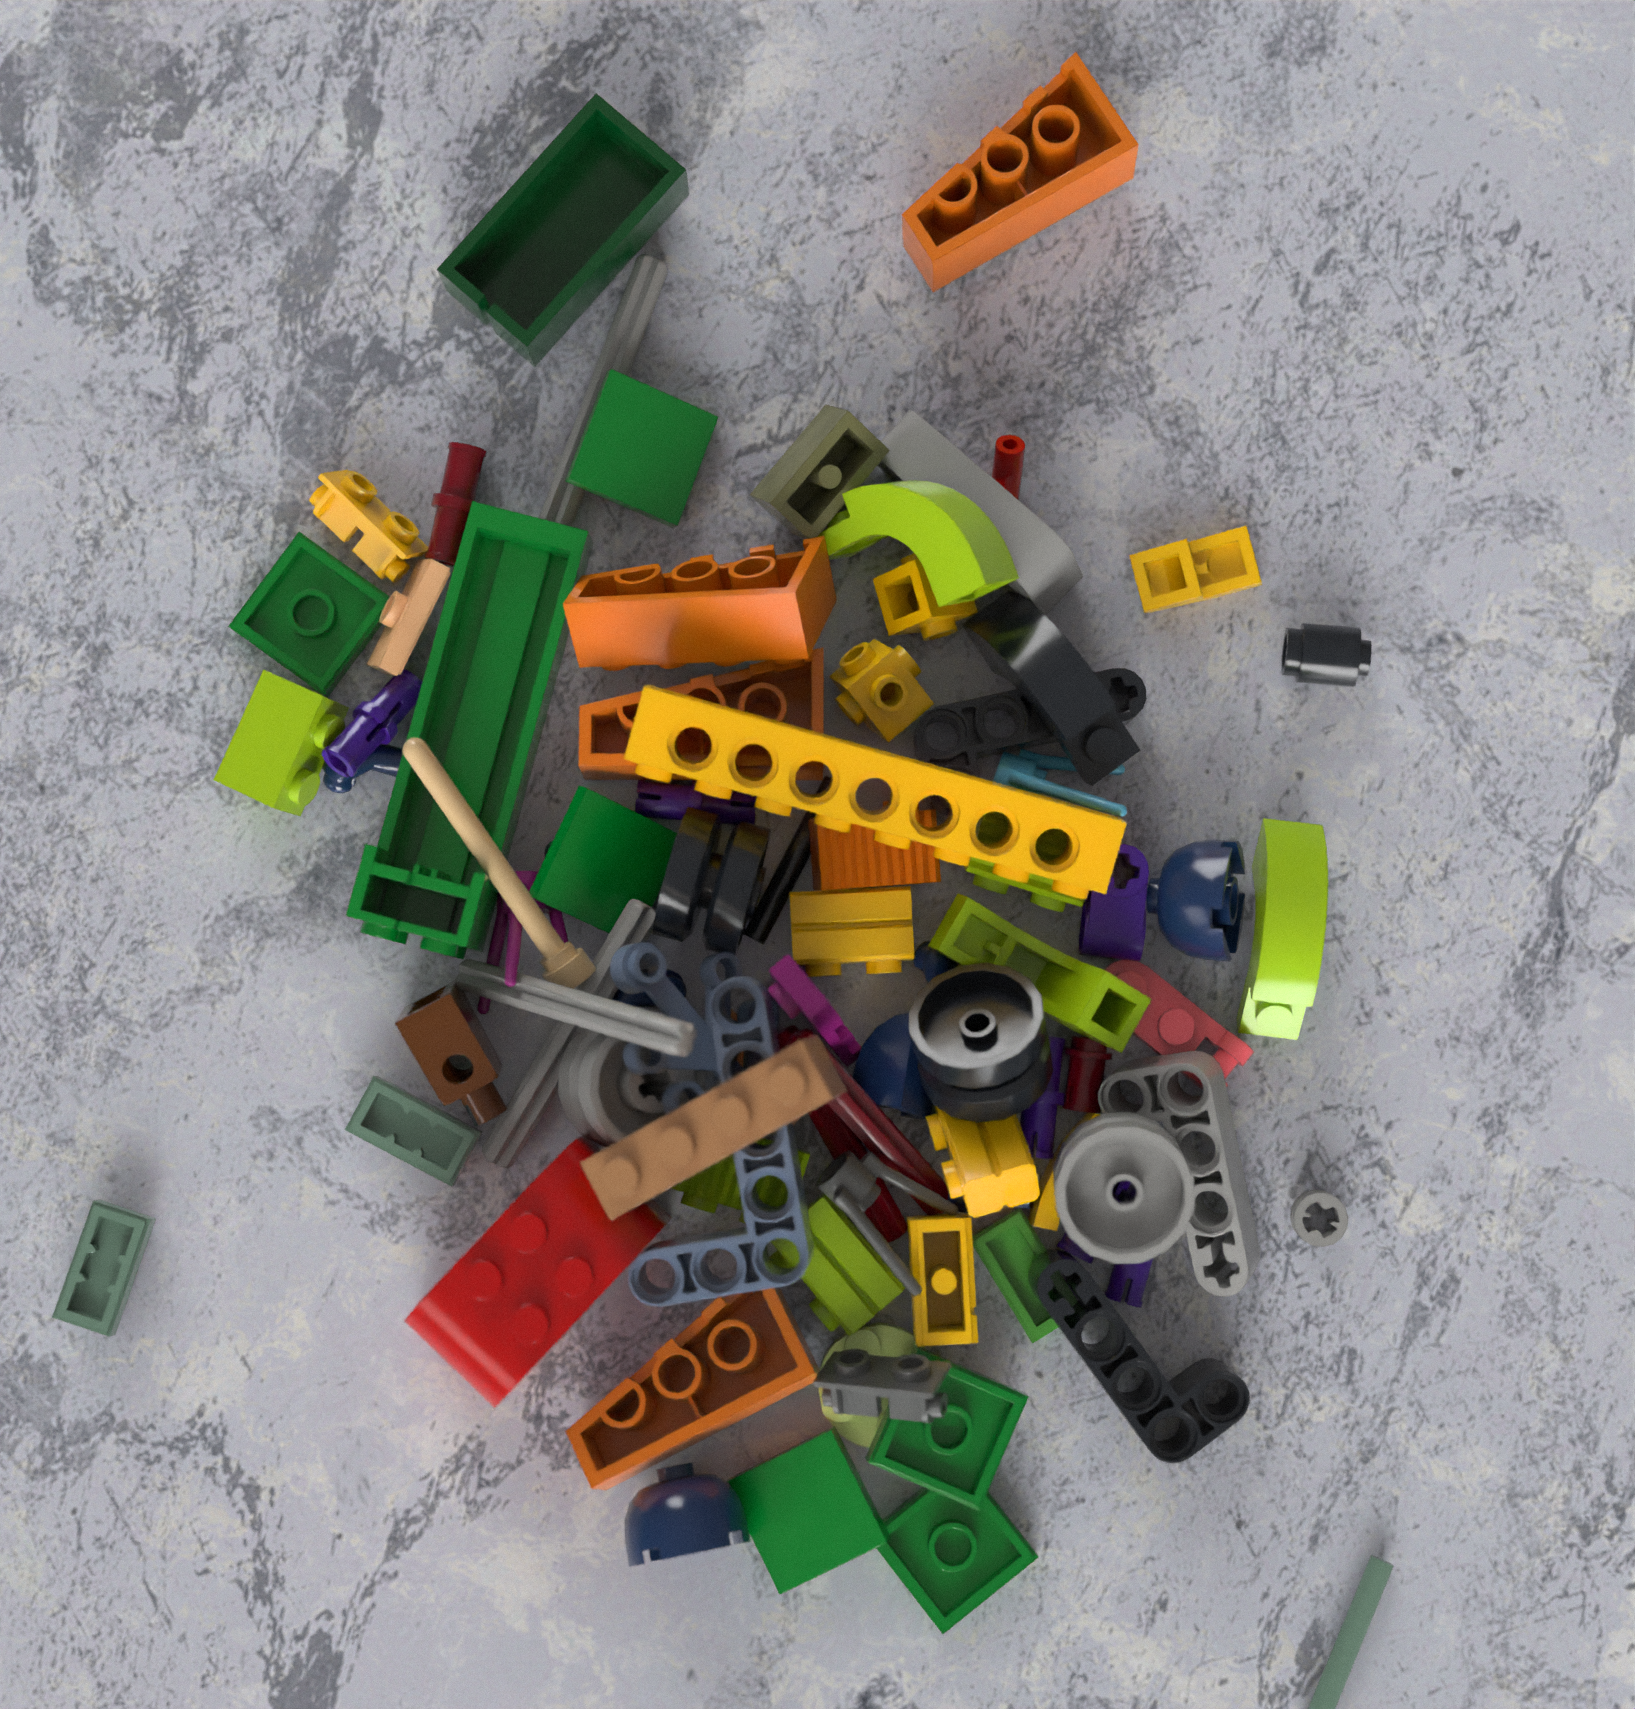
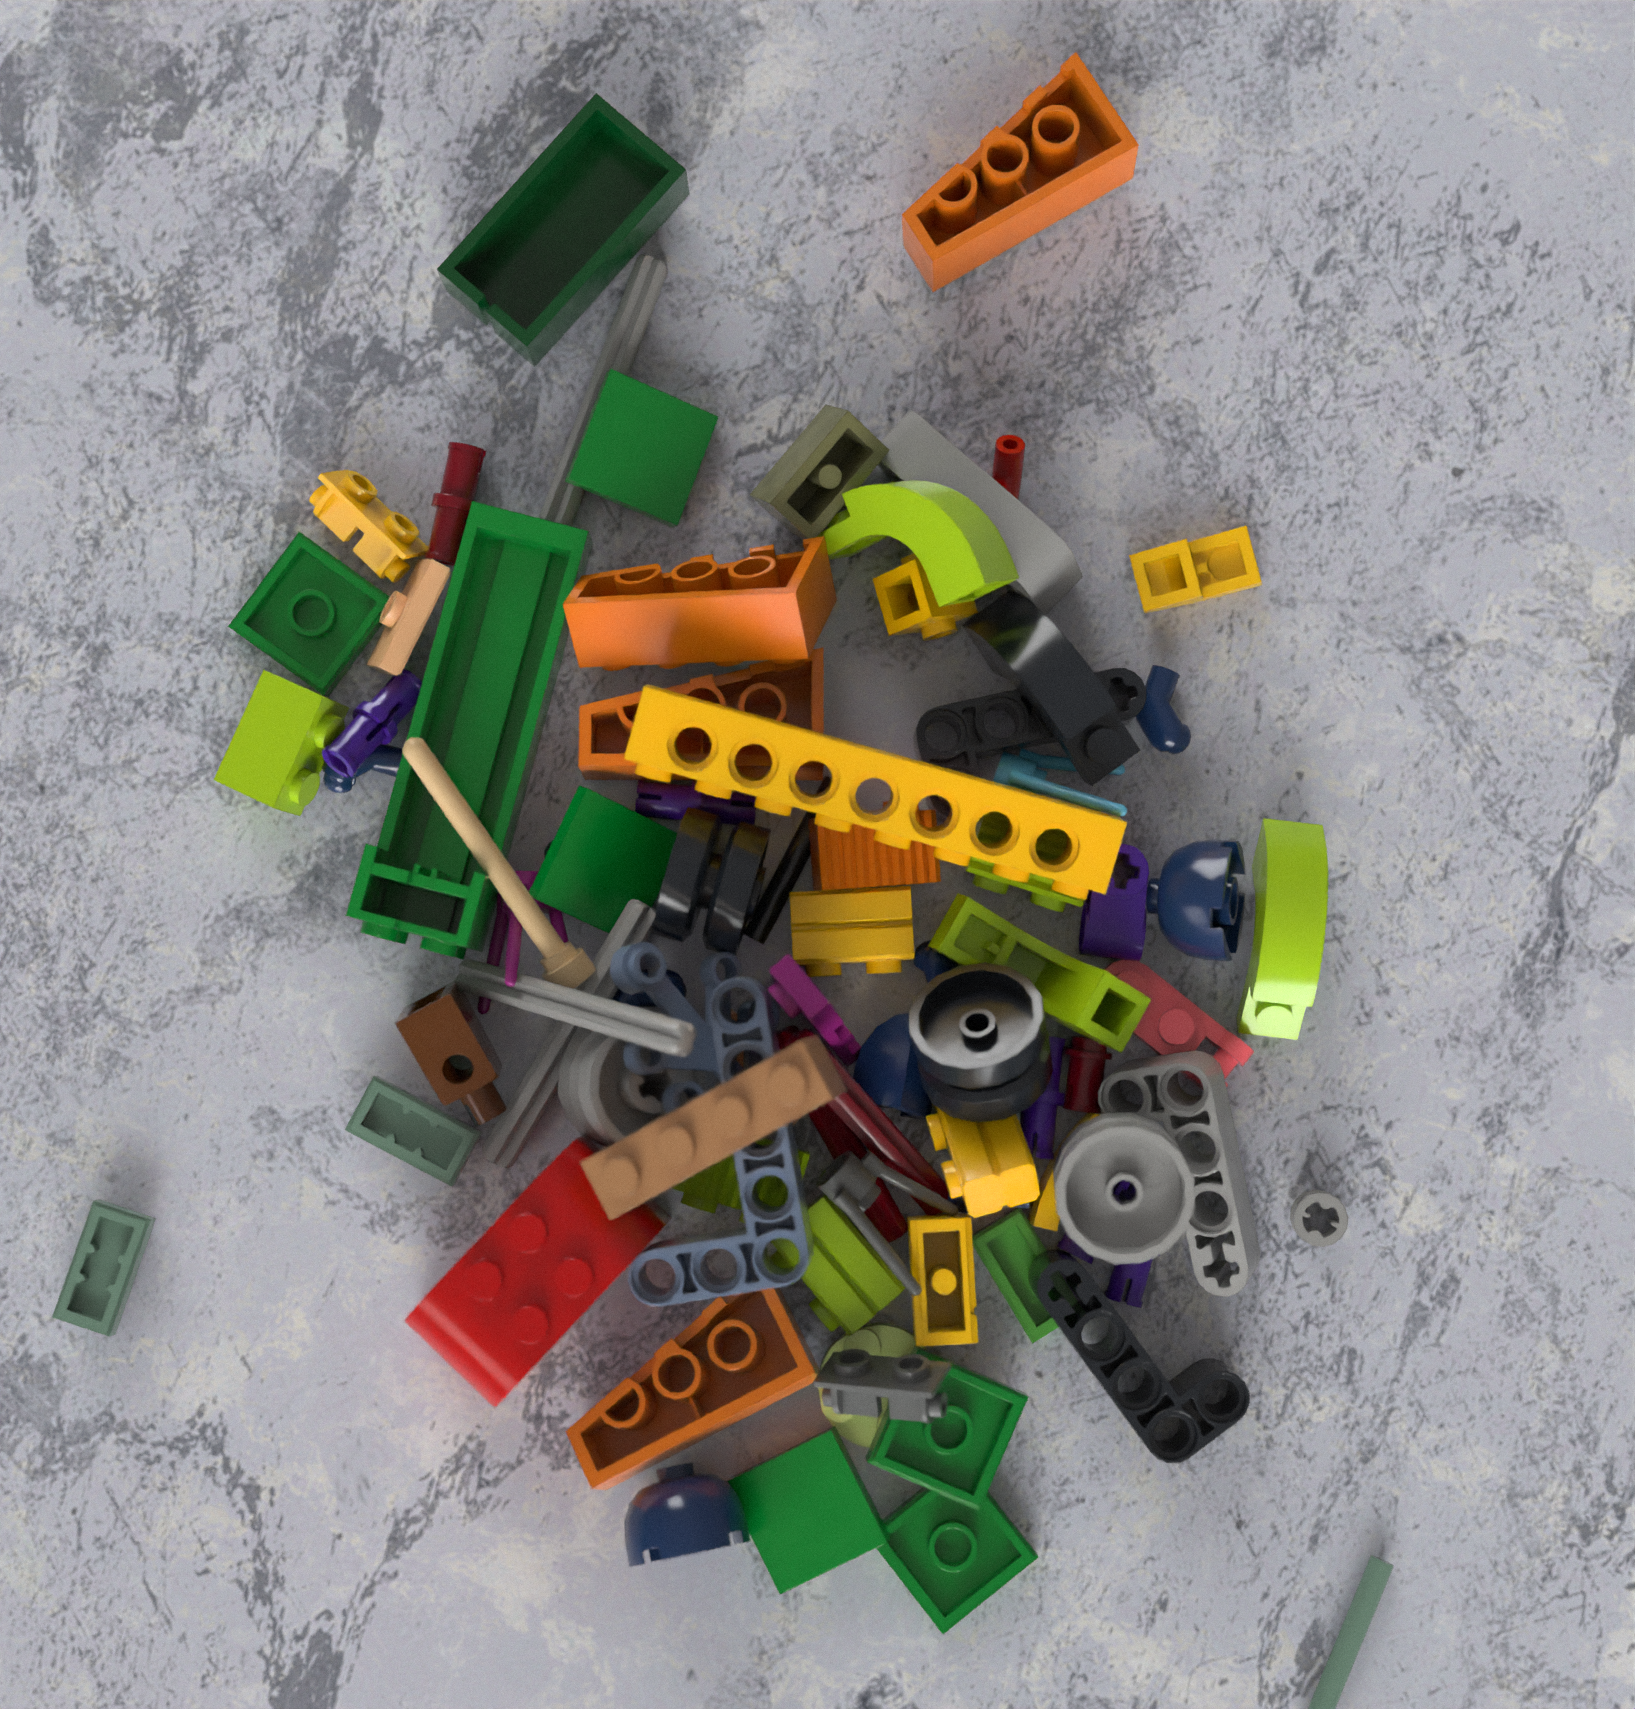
(880, 688): yellow brick -> none
(1158, 717): none -> dark blue arm
(1325, 654): black brick -> none

